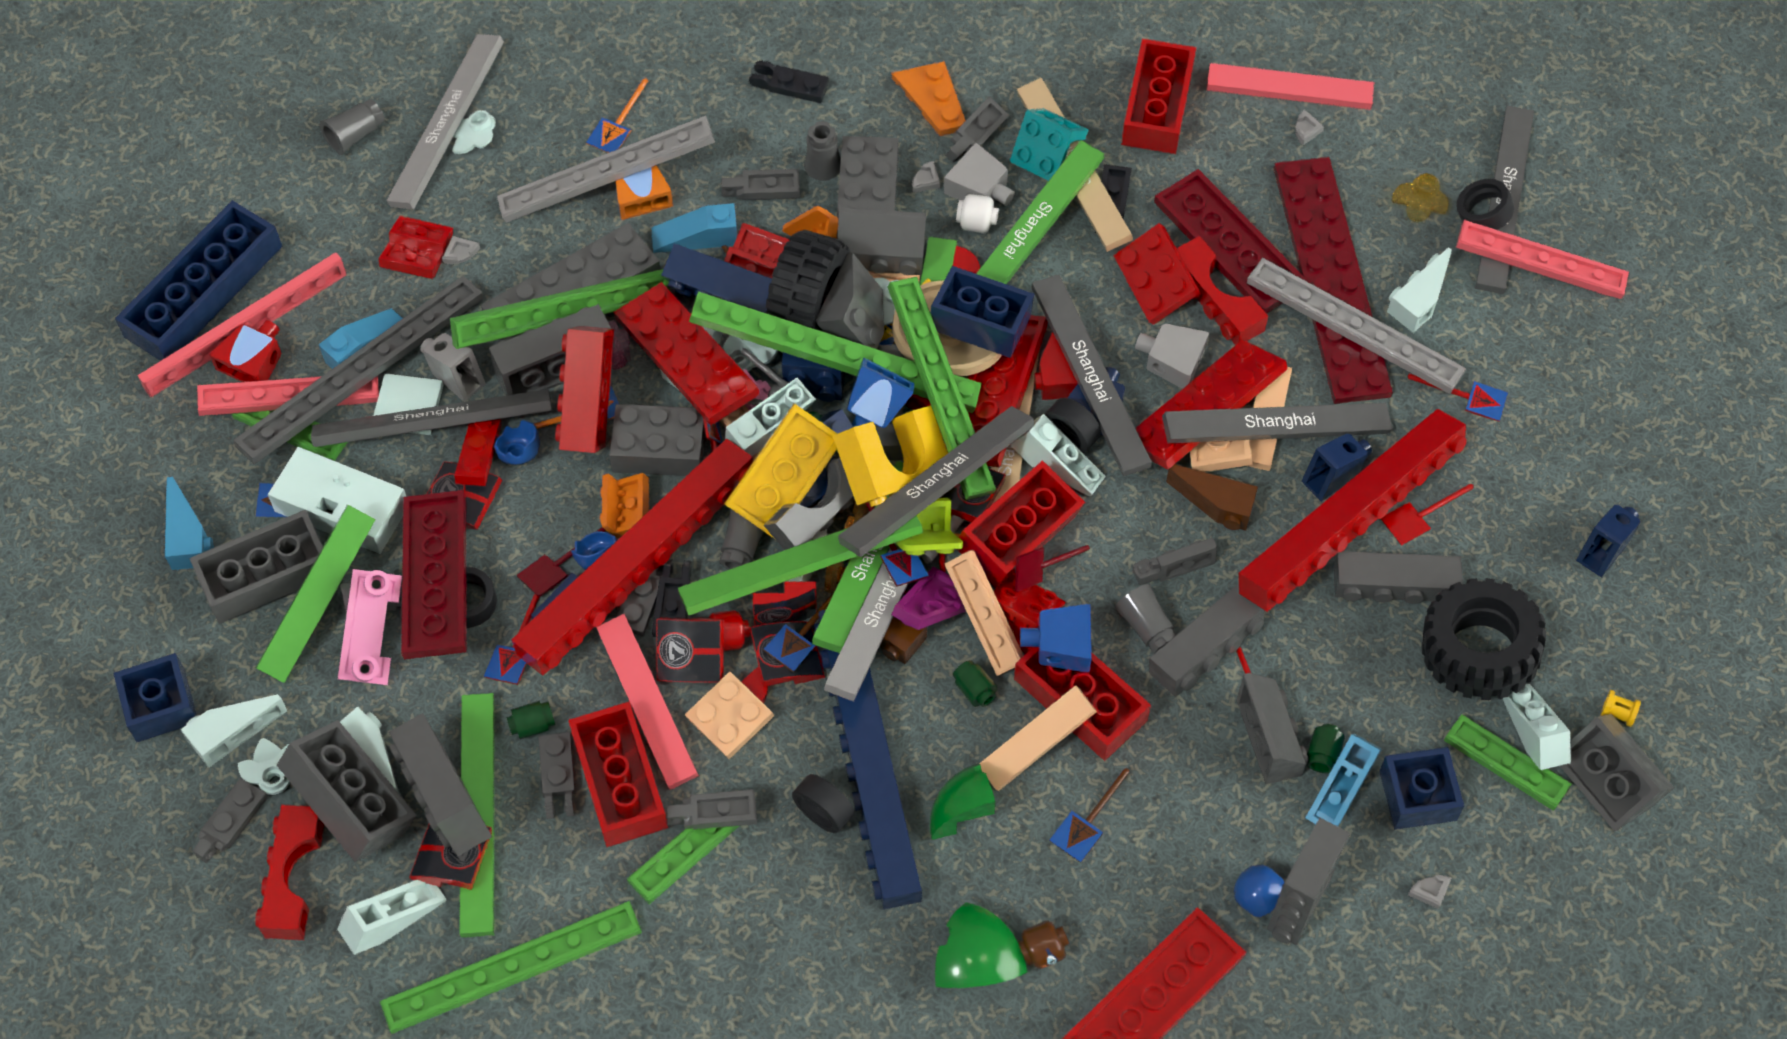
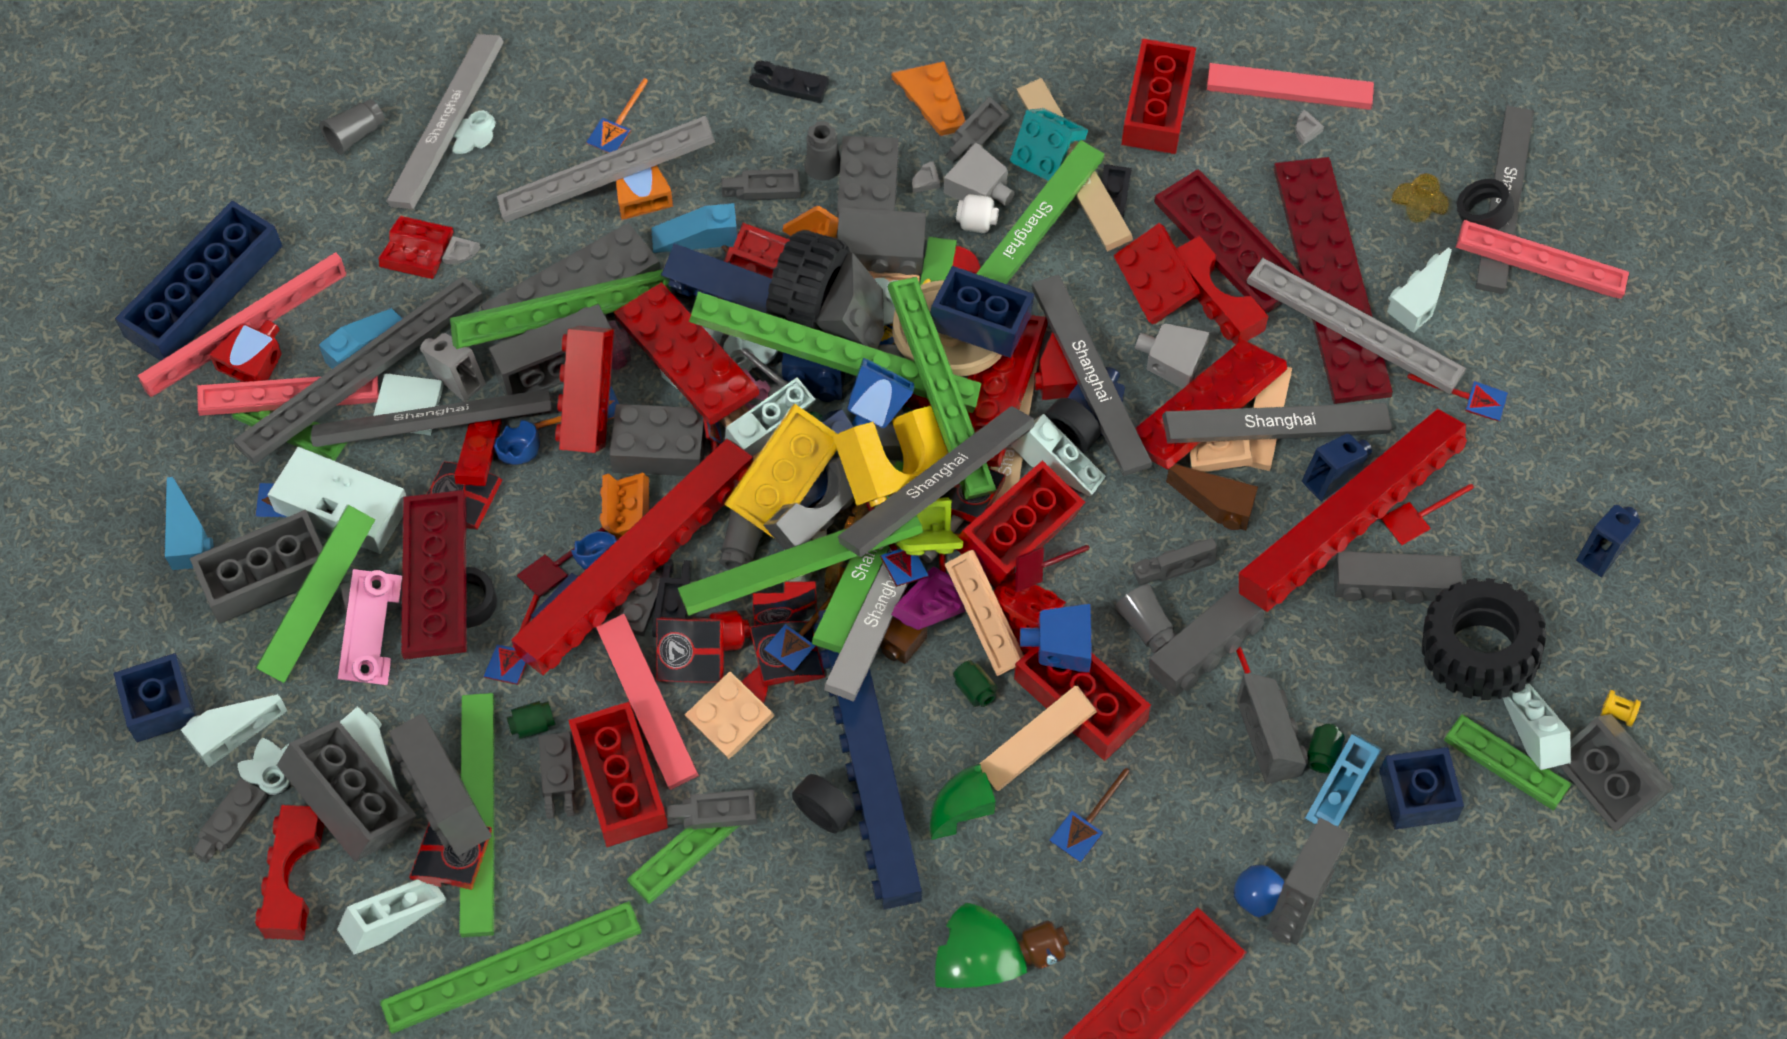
(1431, 890): light grey tile -> none

